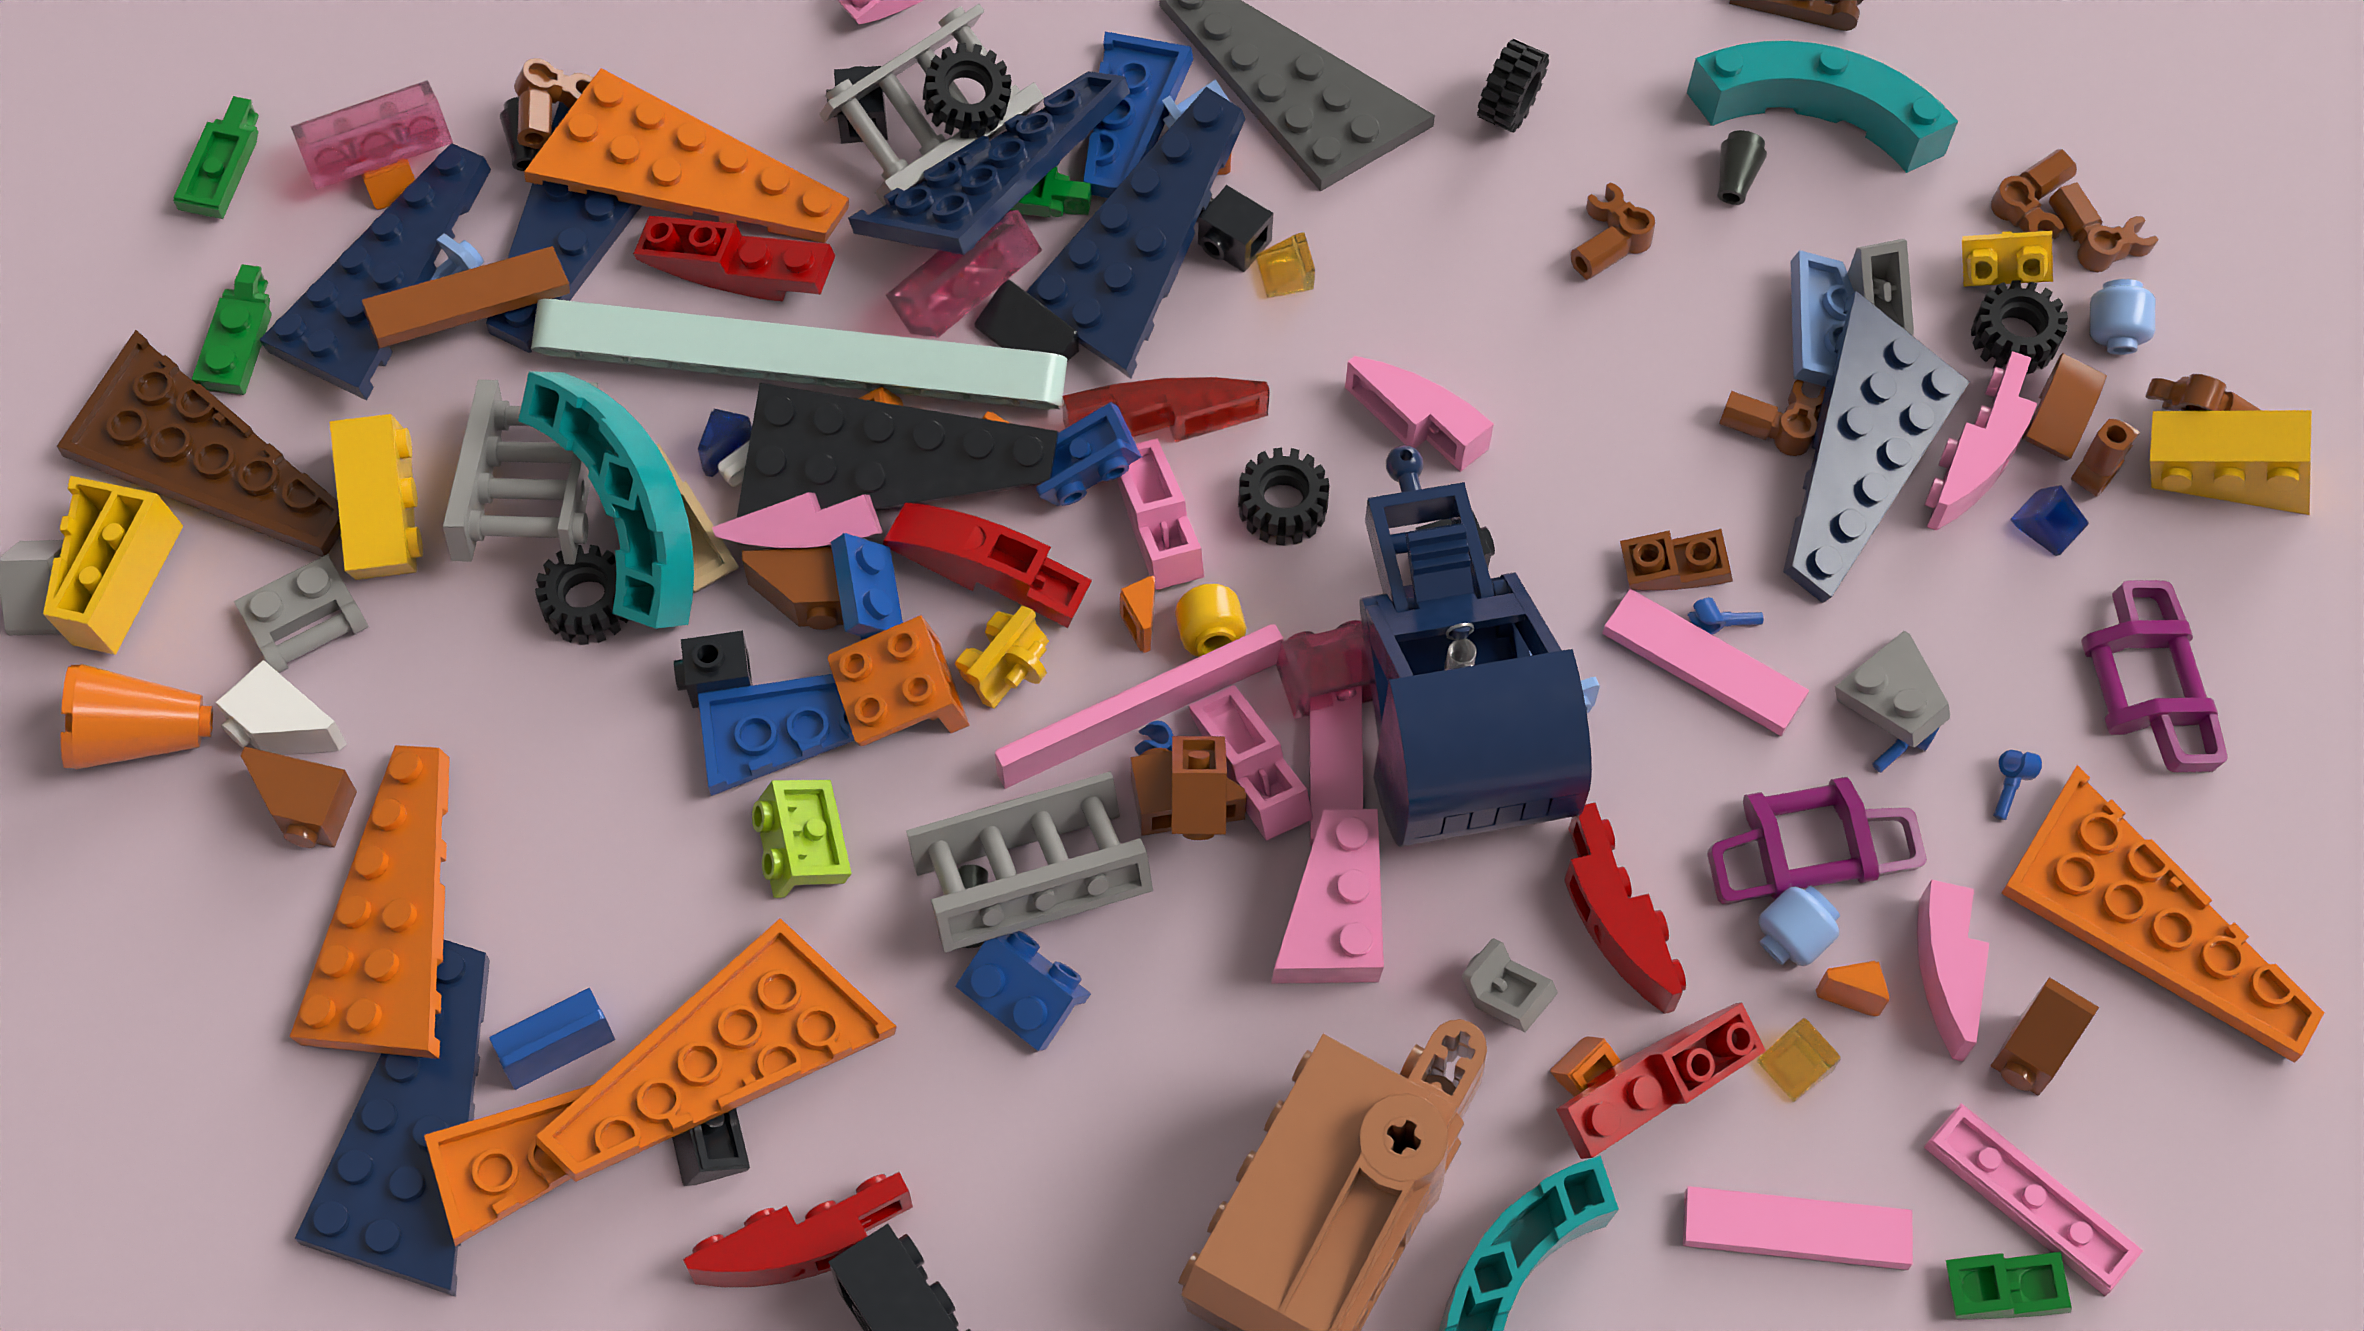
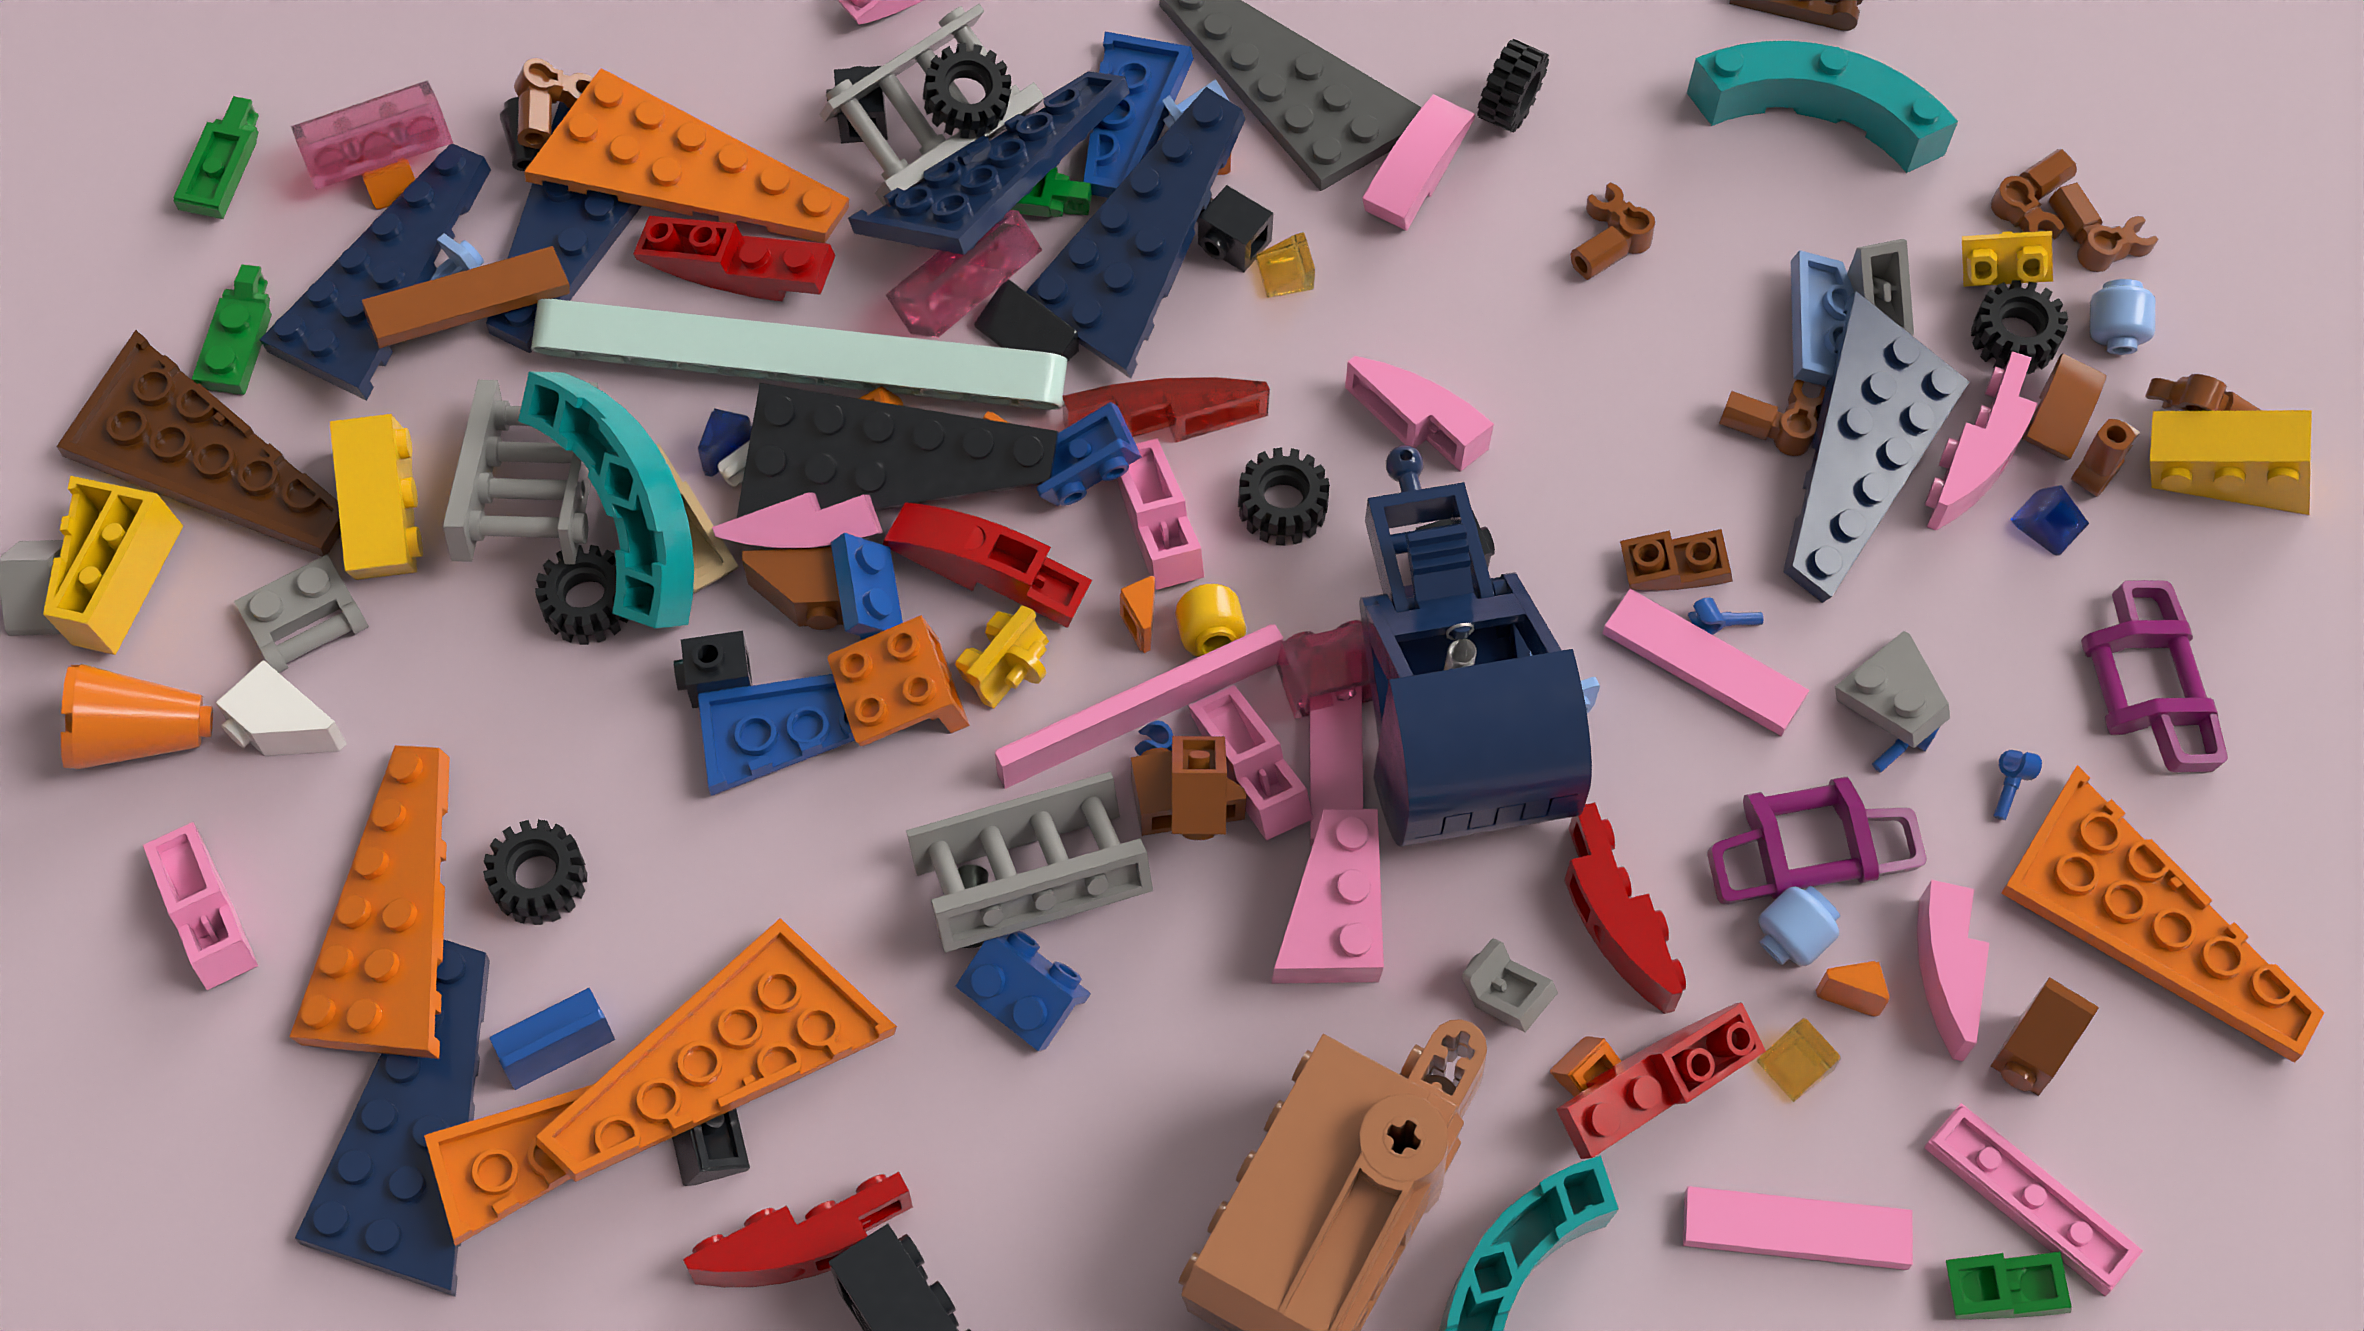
(199, 906): none -> bright pink slope
(302, 796): dark orange slope -> none
(544, 899): none -> black tyre
(800, 835): lime bracket -> none
(1417, 162): none -> bright pink slope
(1739, 165): pearl dark grey cone -> none

